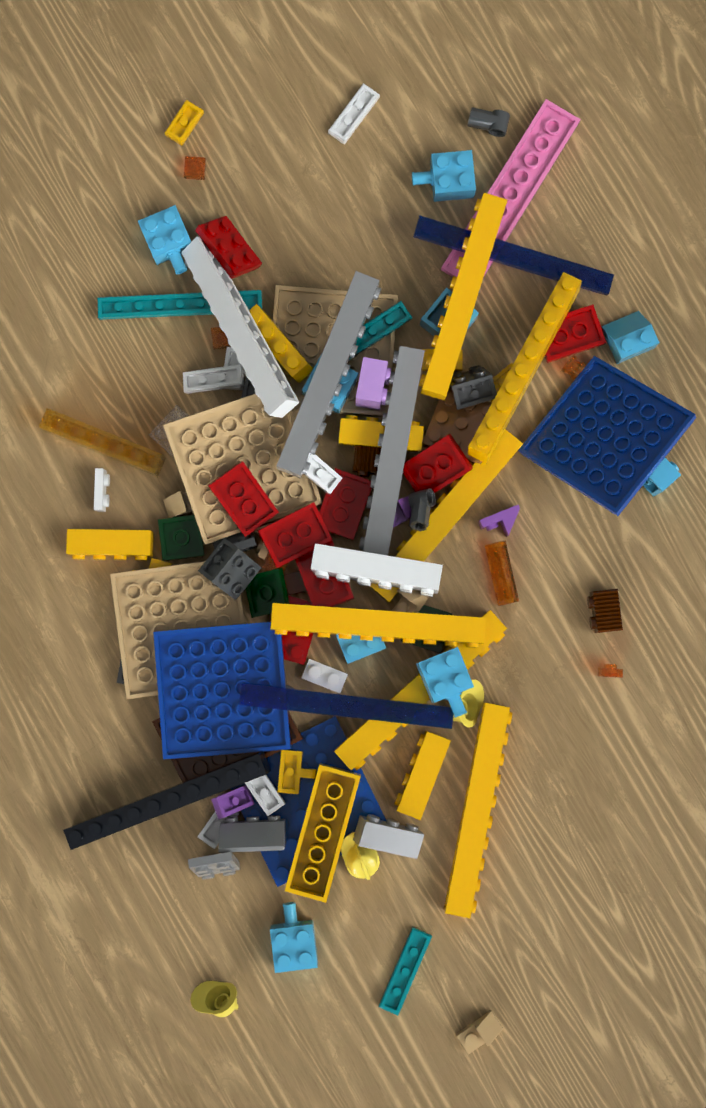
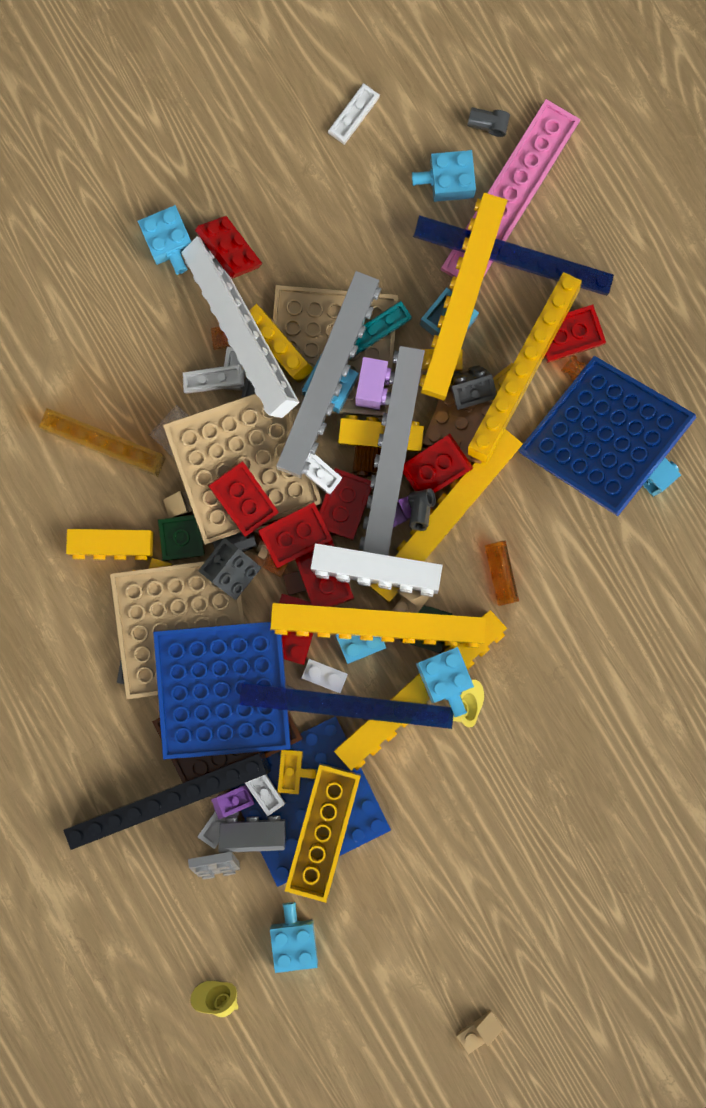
(102, 480): white plate -> none
(164, 305): teal plate -> none
(184, 122): yellow plate -> none
(195, 168): clear orange plate -> none
(264, 590): dark green plate -> none
(360, 861): light yellow piece -> none
(388, 836): brick -> none
(405, 971): teal tile -> none
(423, 774): yellow brick -> none
(477, 809): yellow brick -> none
(505, 517): medium lavender slope -> none
(605, 611): reddish brown brick -> none
(610, 671): clear orange plate -> none
(630, 336): medium azure slope -> none

